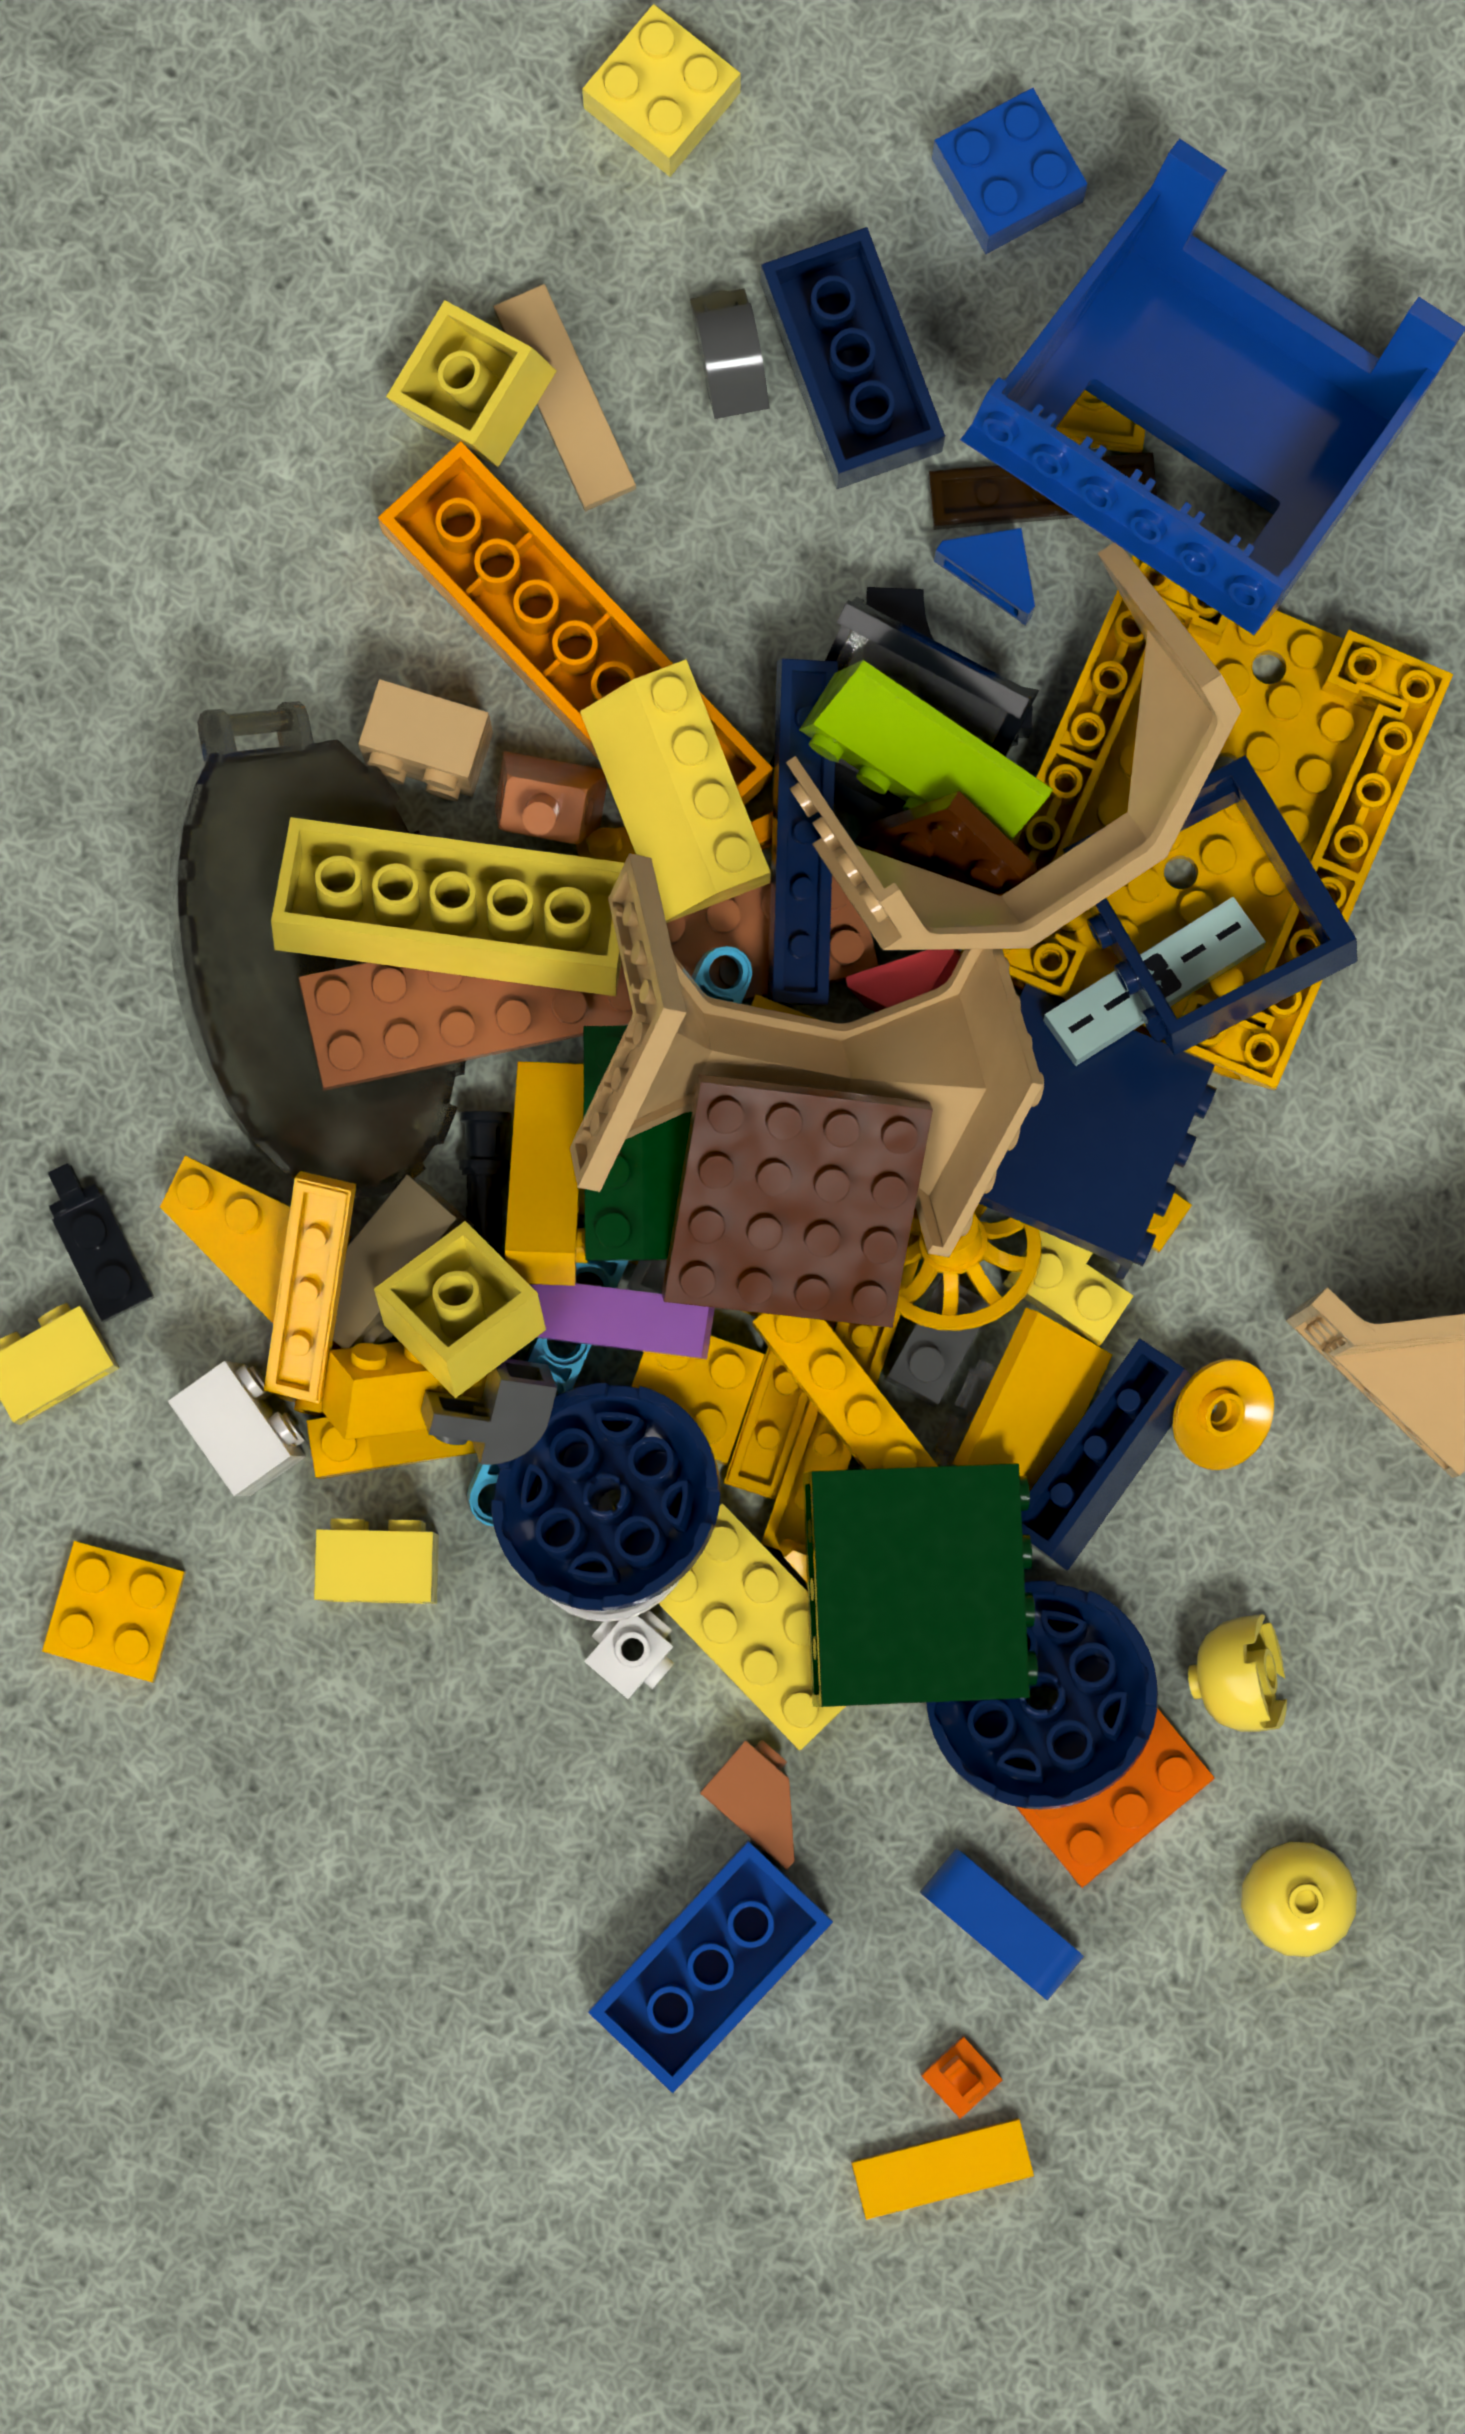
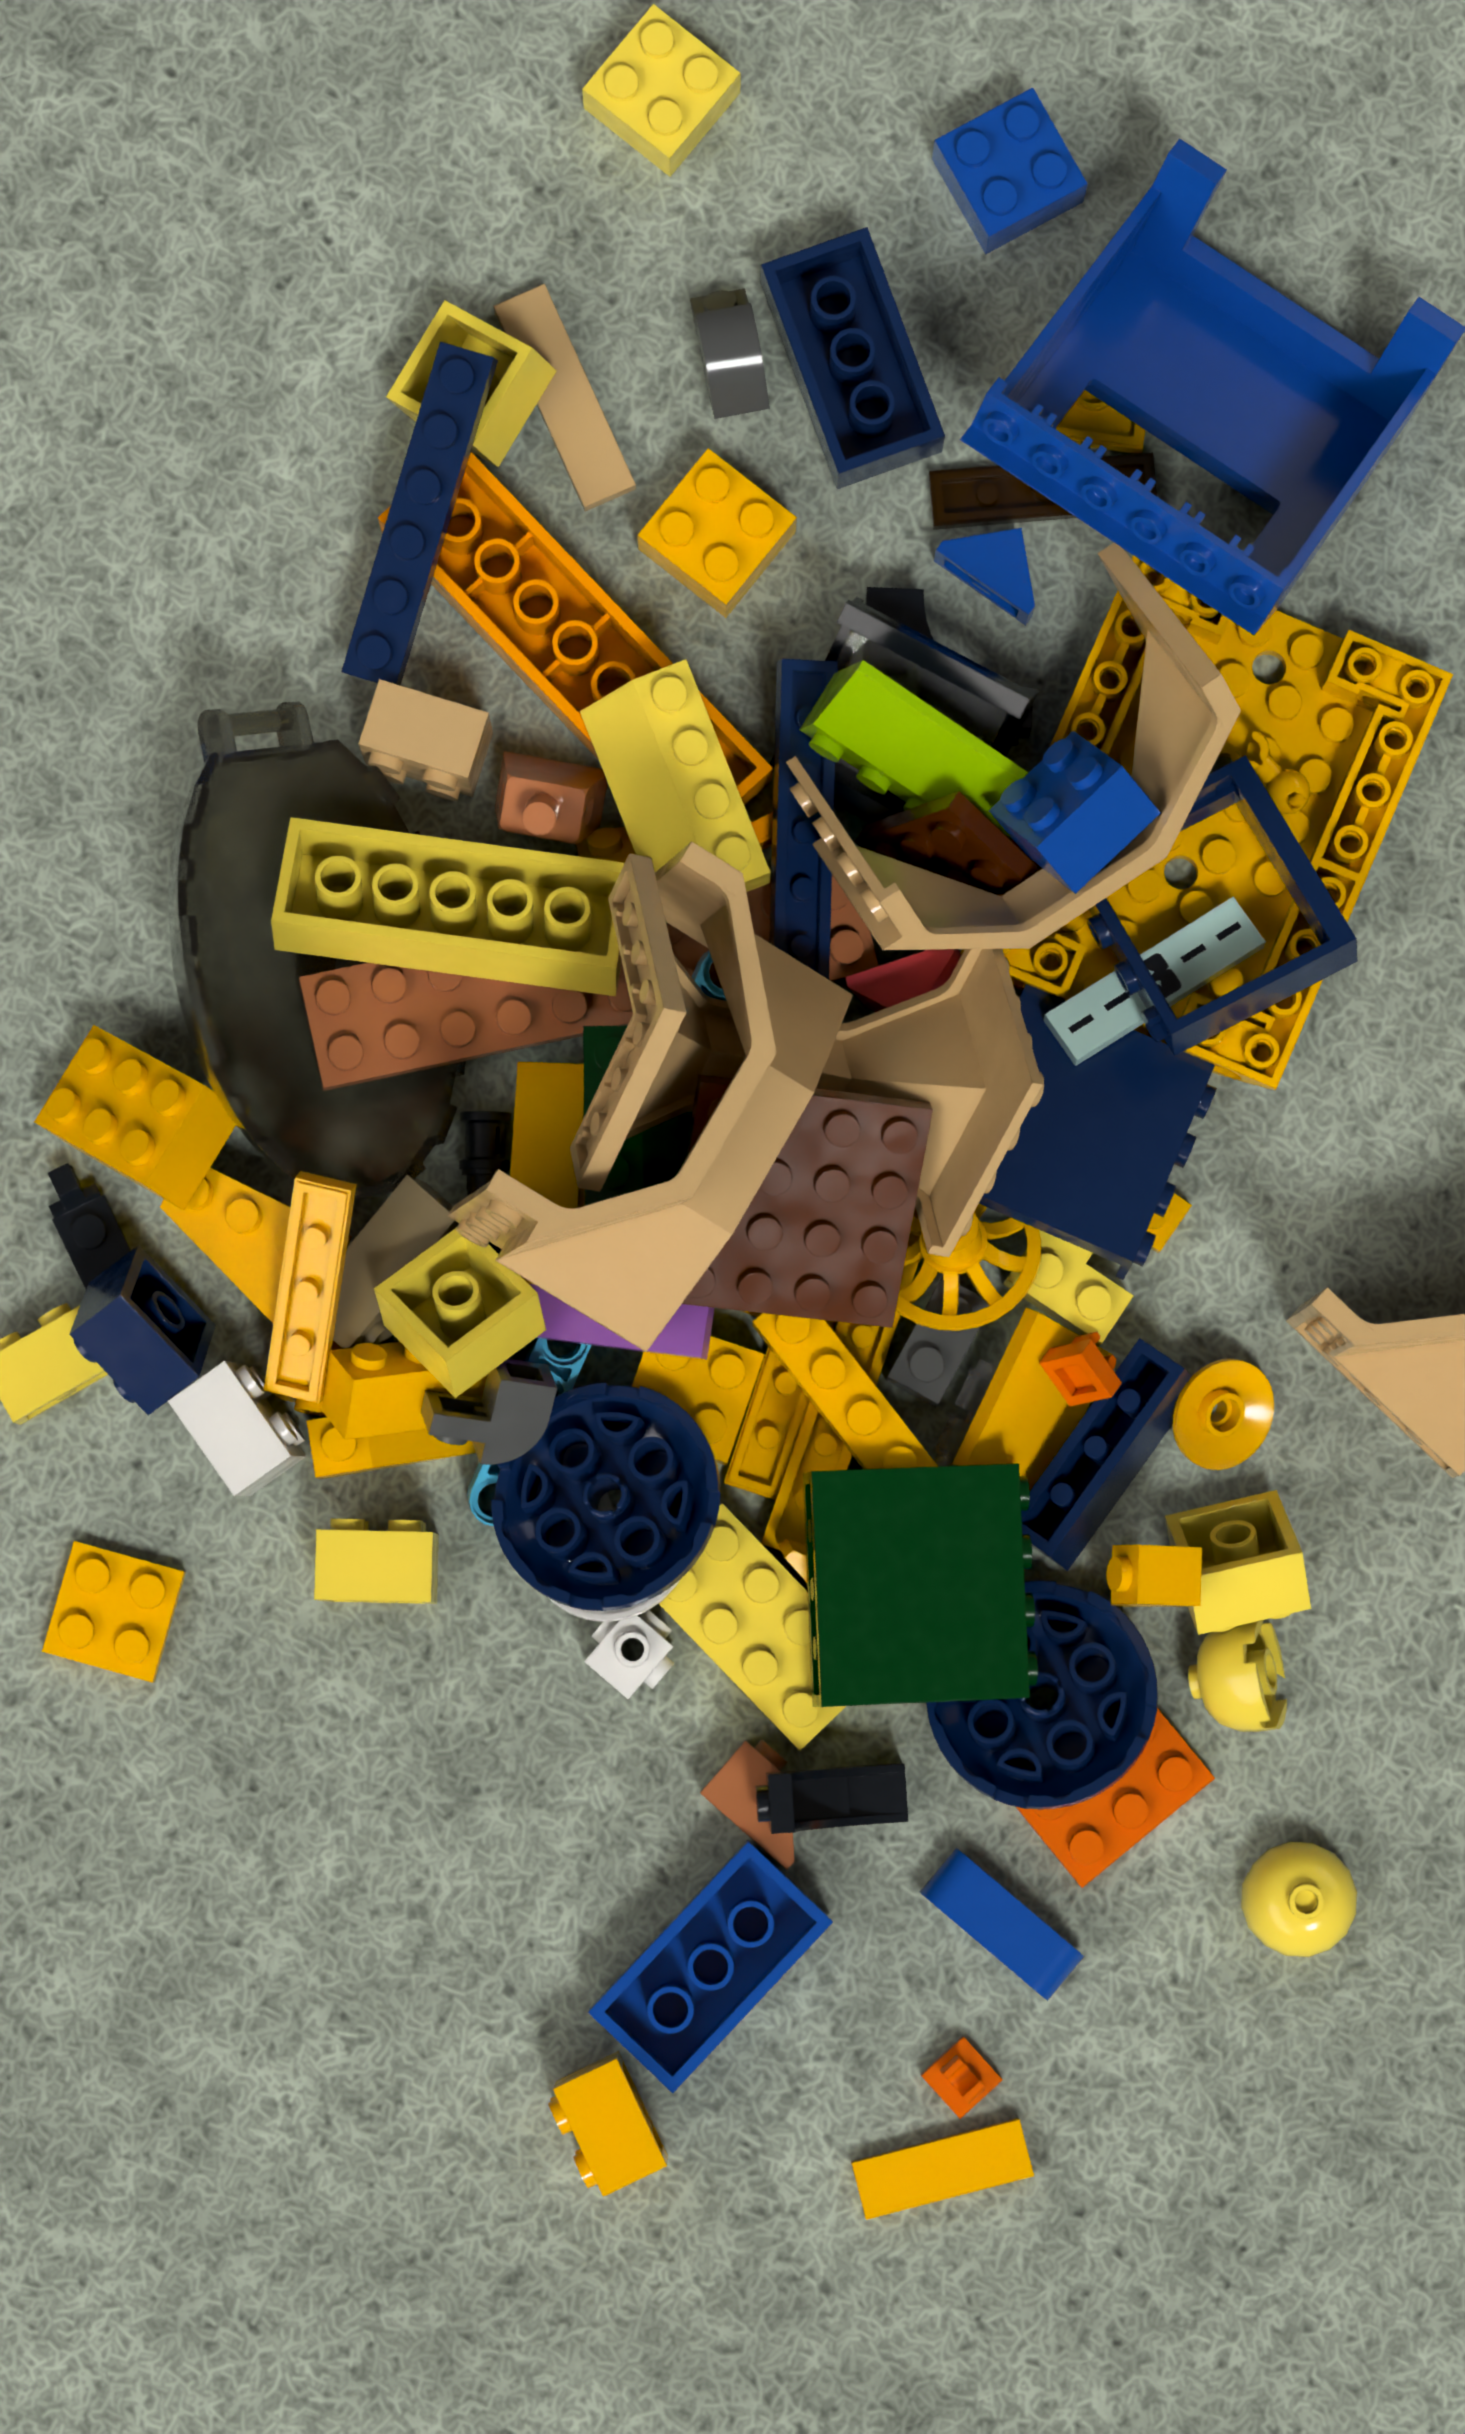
(137, 1117): none -> yellow brick
(142, 1331): none -> dark blue brick
(419, 514): none -> dark blue plate
(609, 2125): none -> yellow brick
(645, 1250): none -> tan panel
(717, 533): none -> yellow brick
(833, 1797): none -> black arch
(1074, 811): none -> blue brick
(1081, 1370): none -> orange tile
(1154, 1576): none -> yellow slope
(1248, 1561): none -> light yellow brick
(1278, 782): none -> yellow arm

